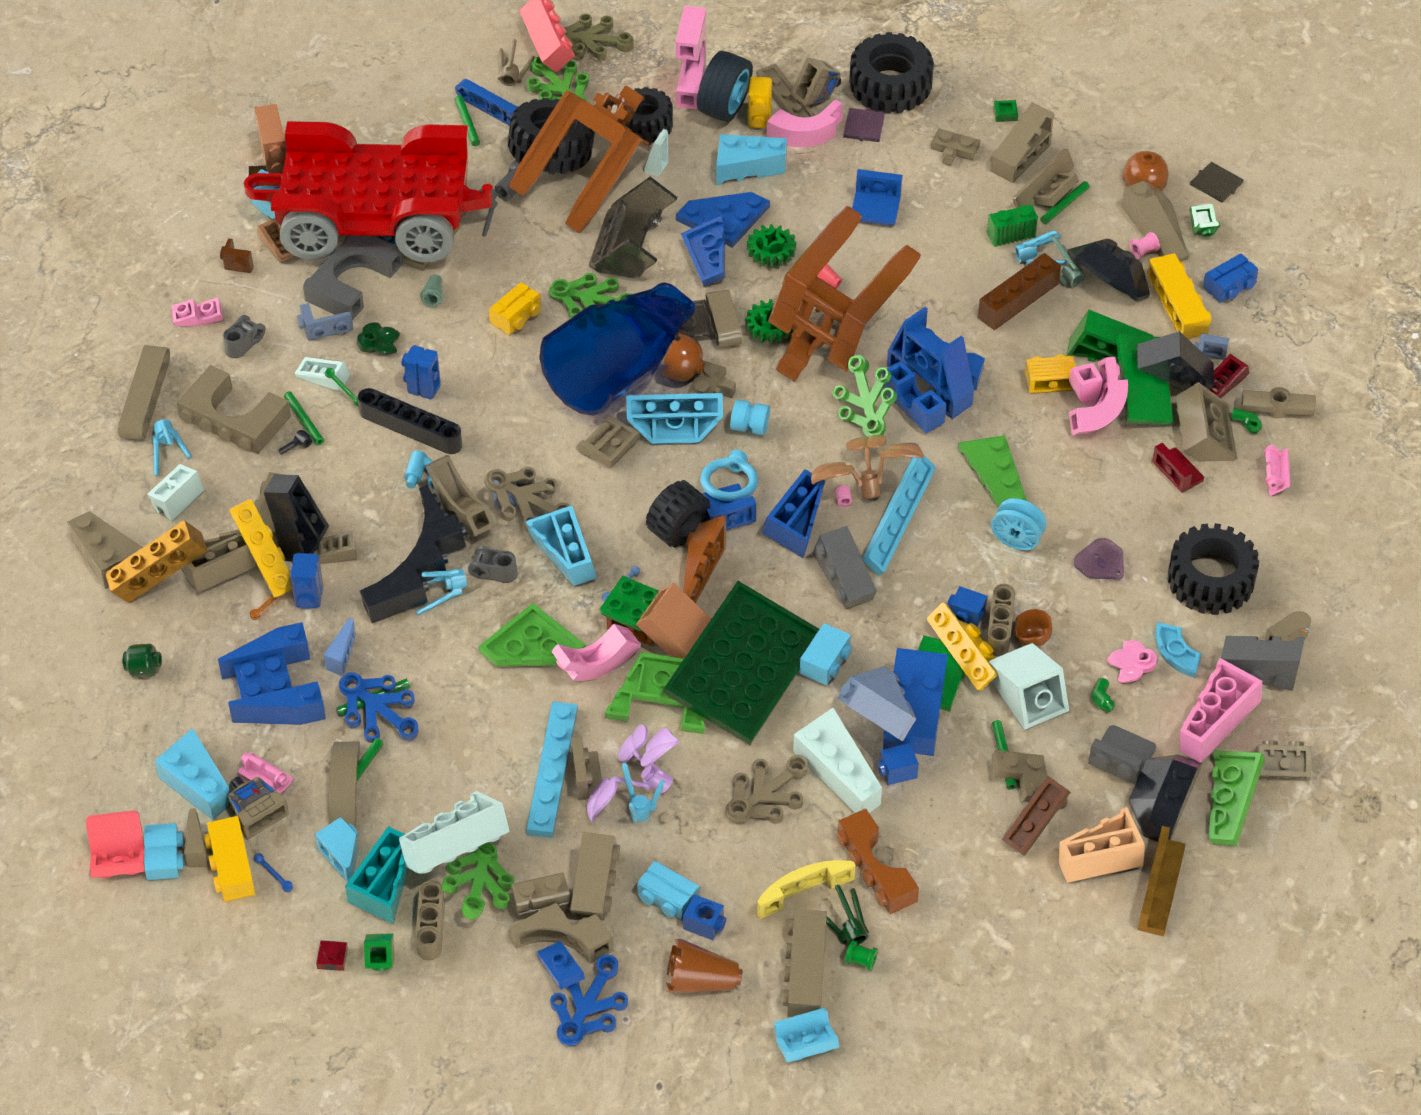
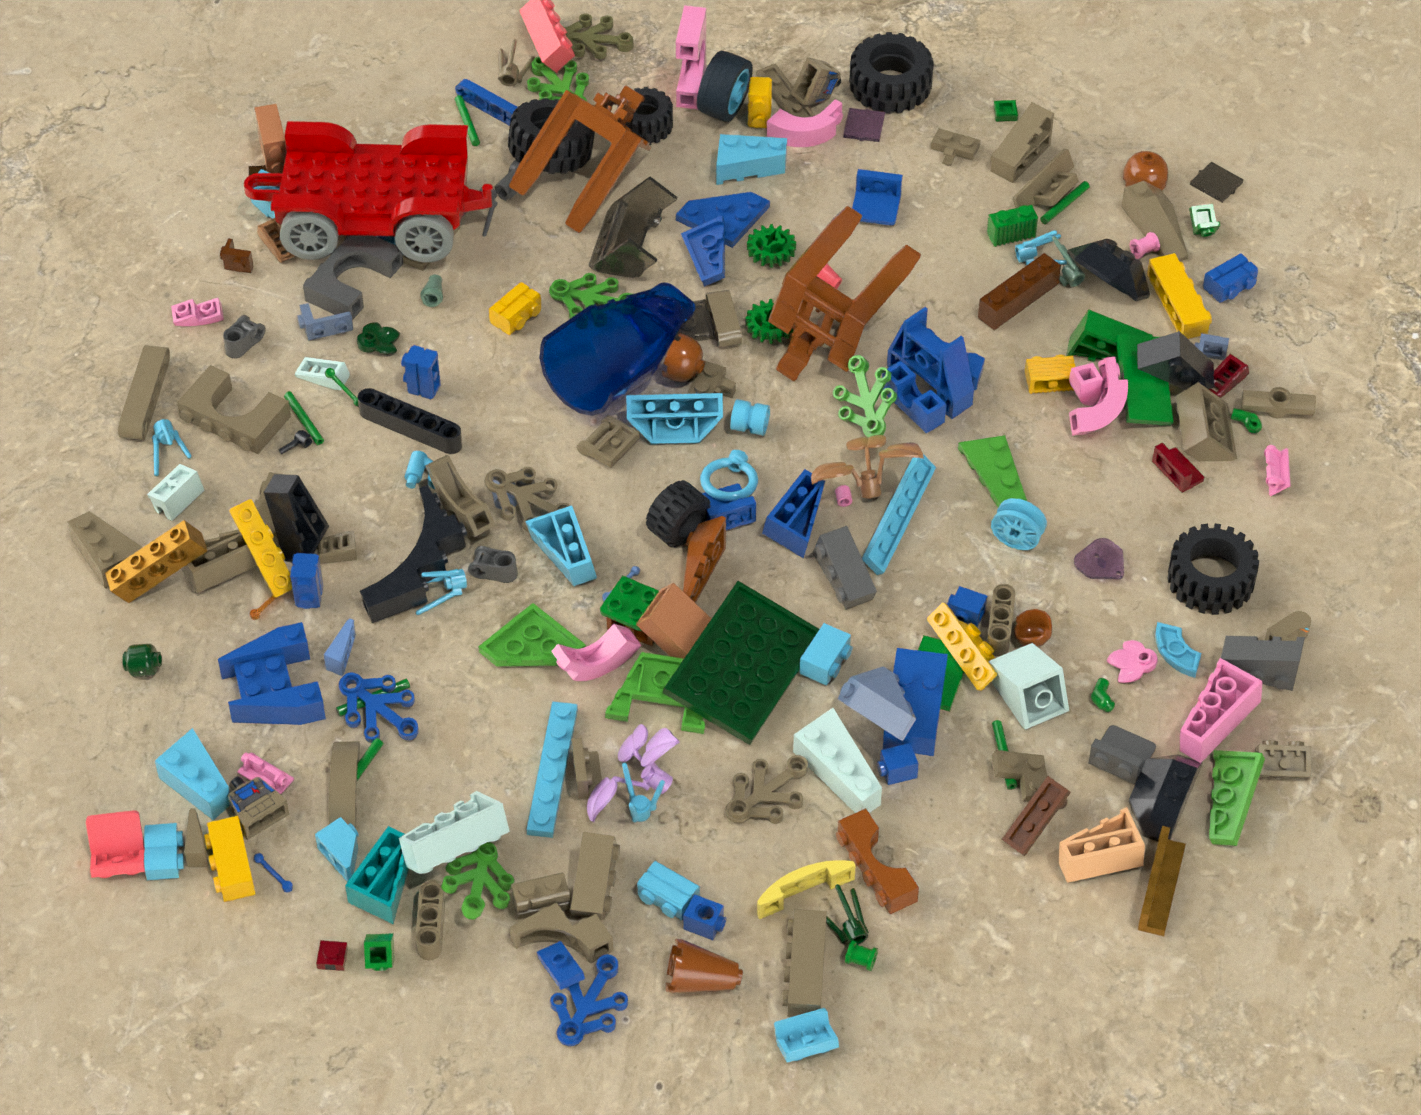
(658, 156): light aqua slope -> none

